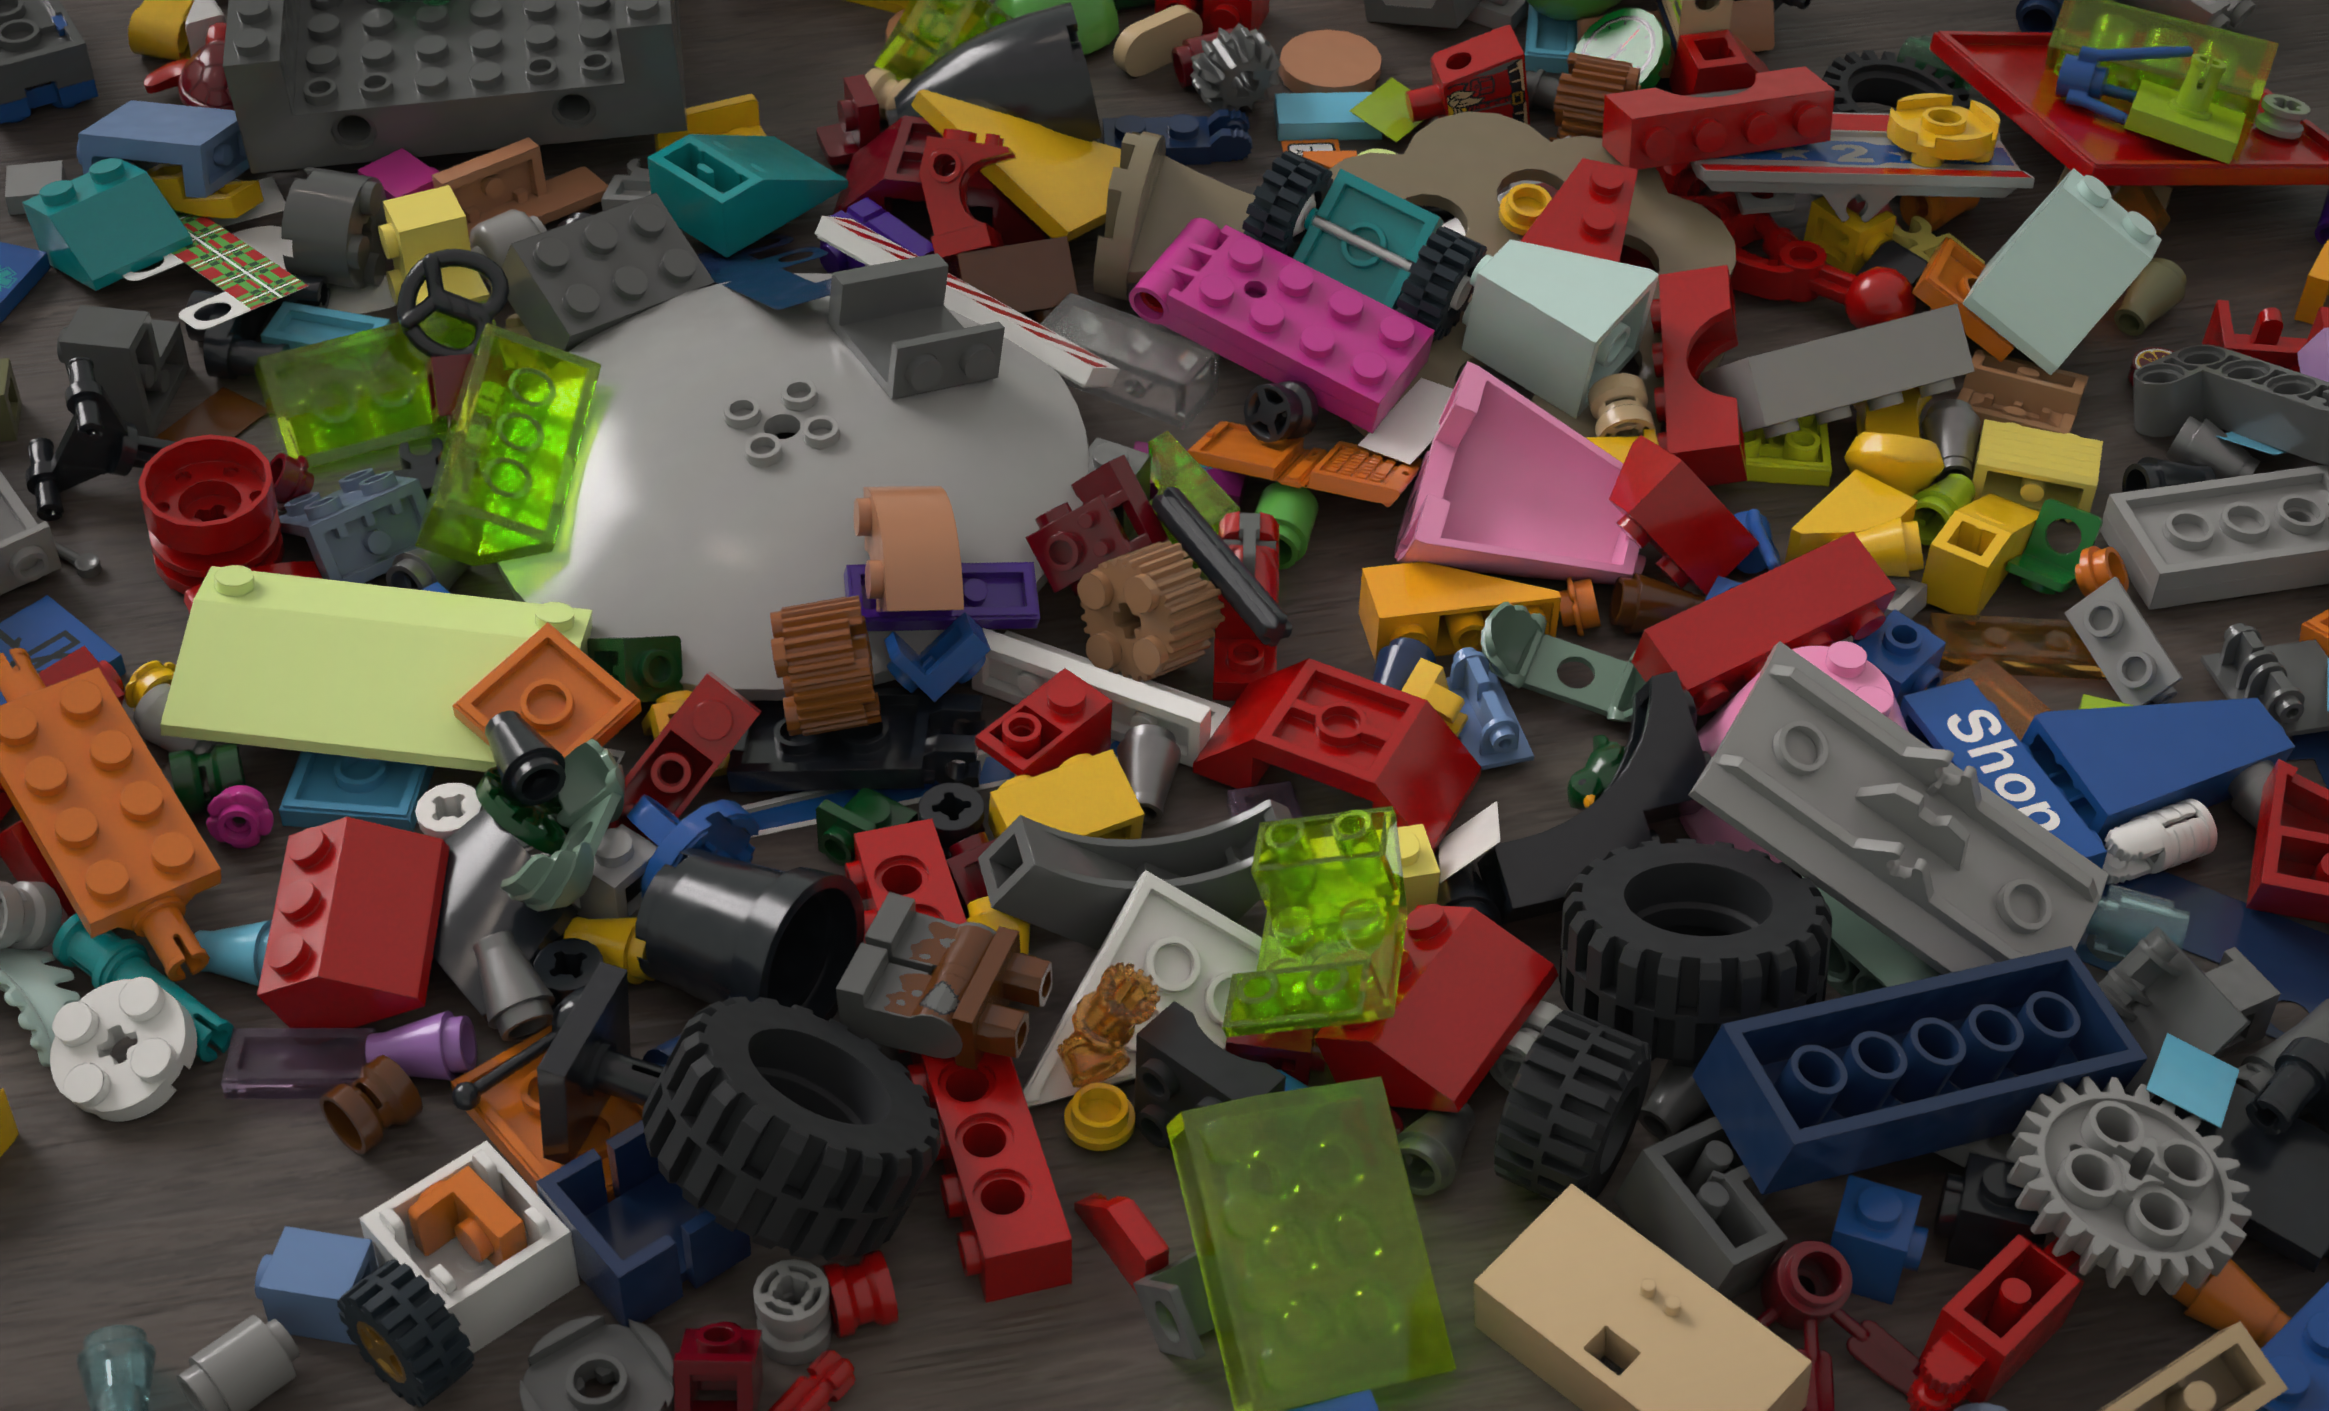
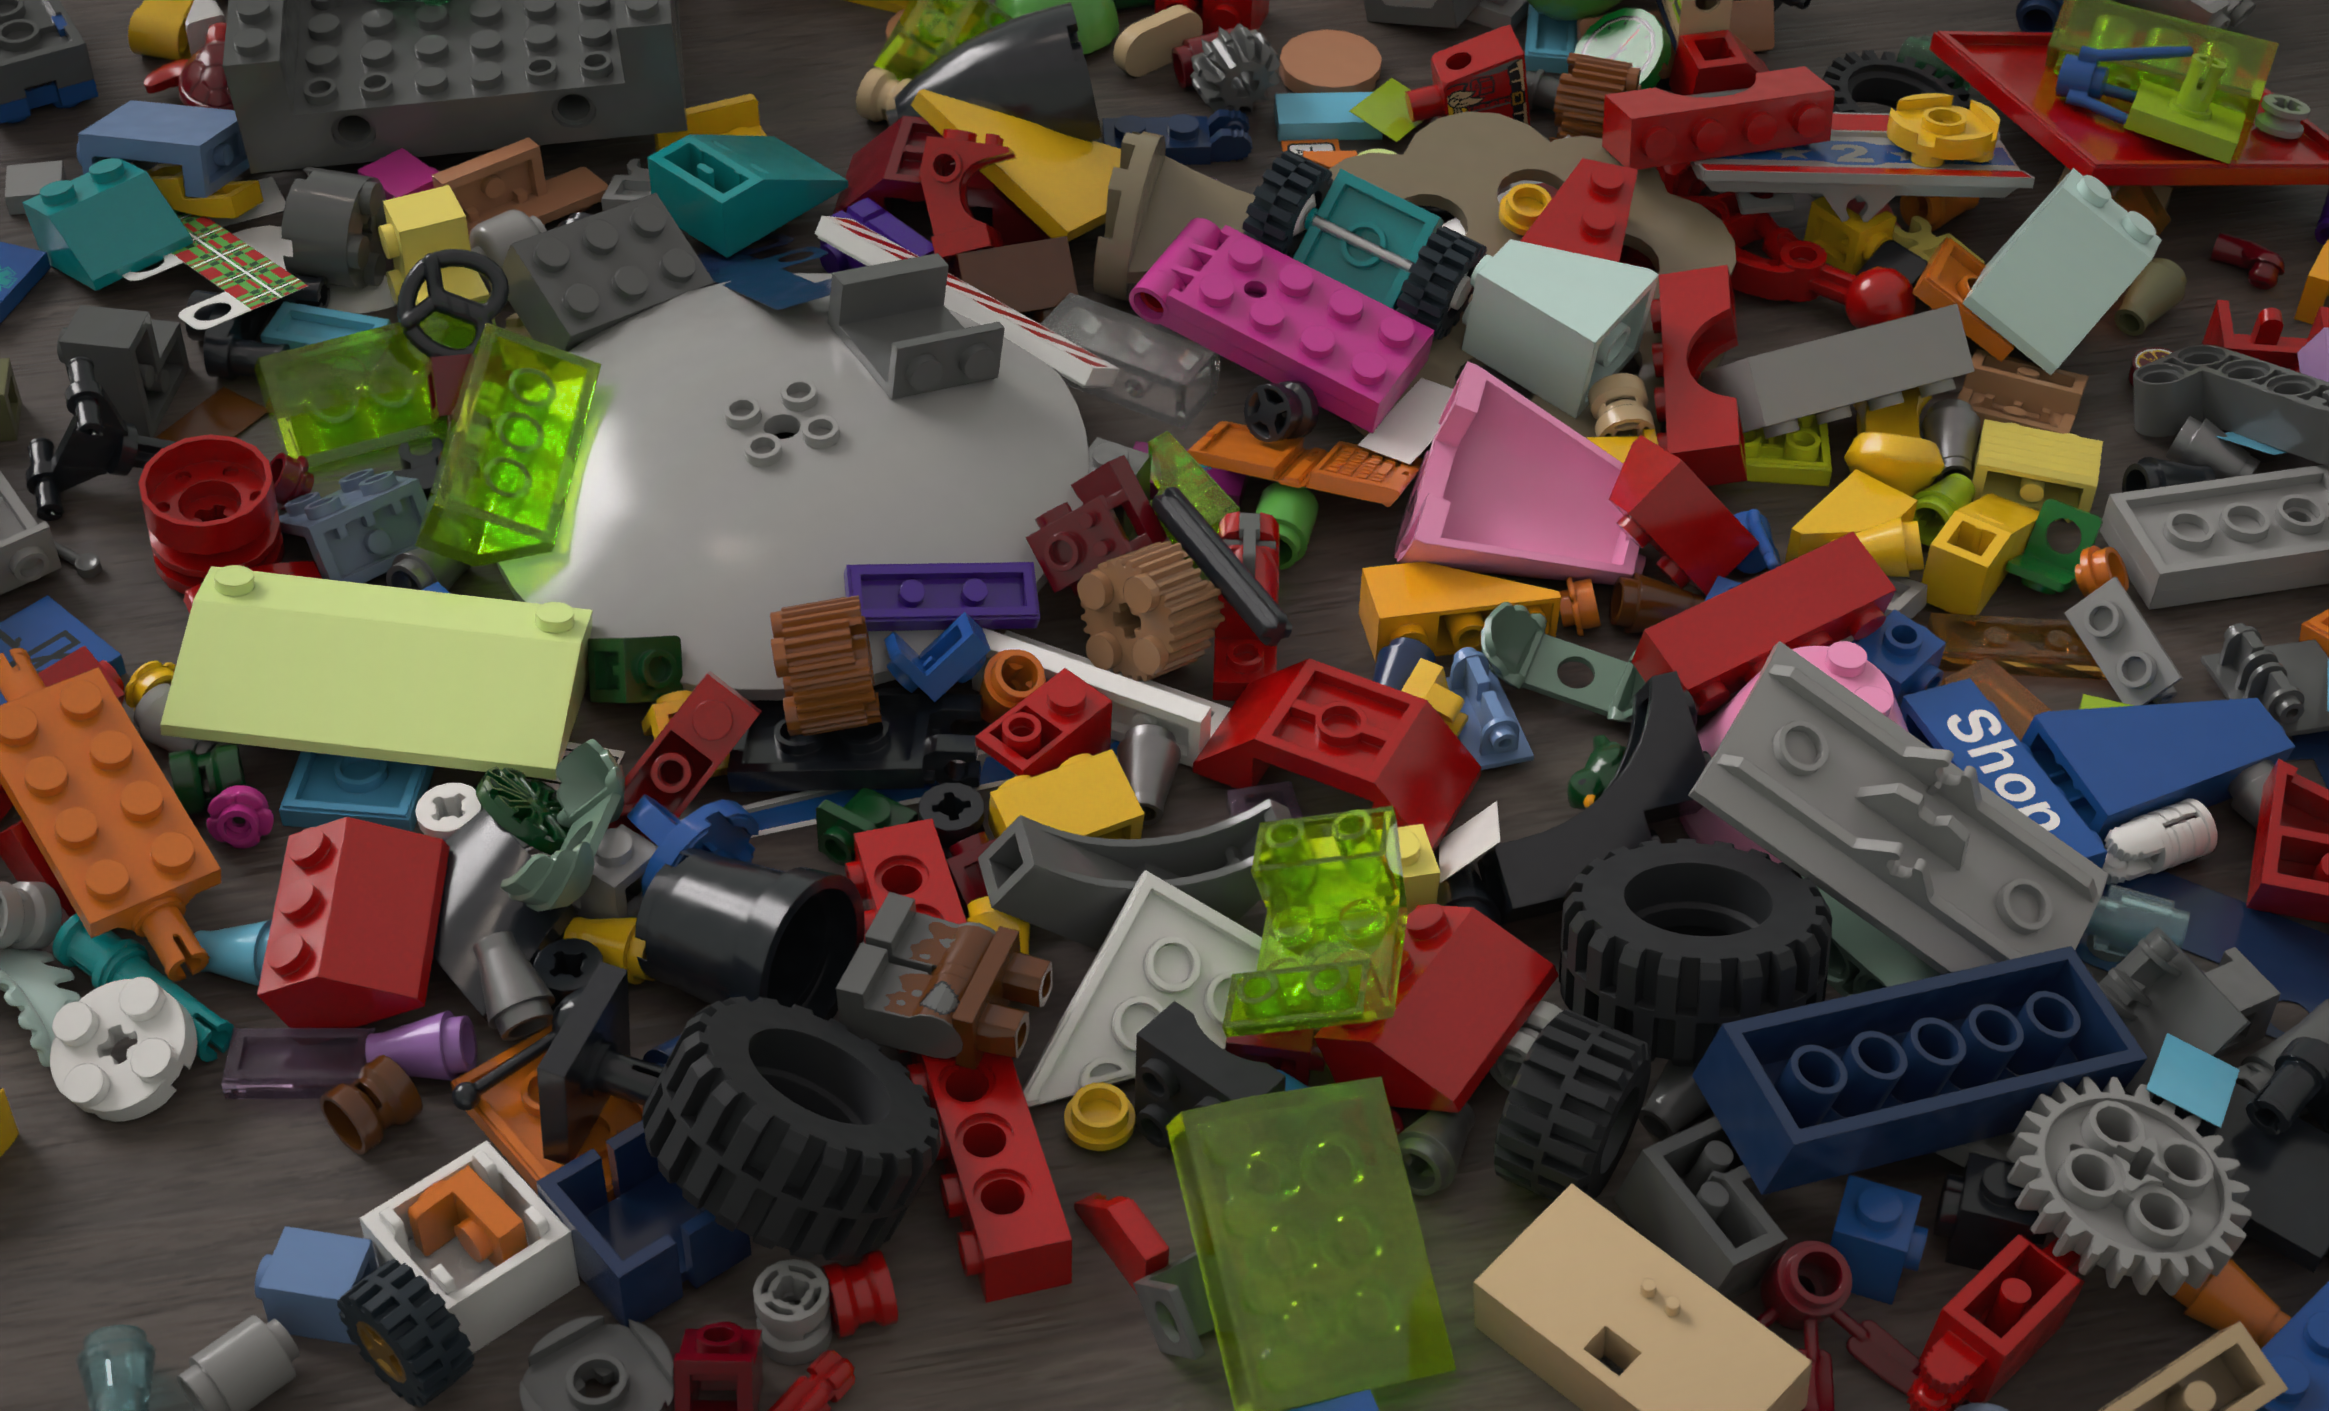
(525, 761): black cone -> none
(554, 692): orange tile -> none
(857, 125): dark red bracket -> none
(910, 548): nougat brick -> none
(1009, 680): none -> orange cone
(1106, 1024): clear orange connector -> none
(2263, 263): none -> dark red arm

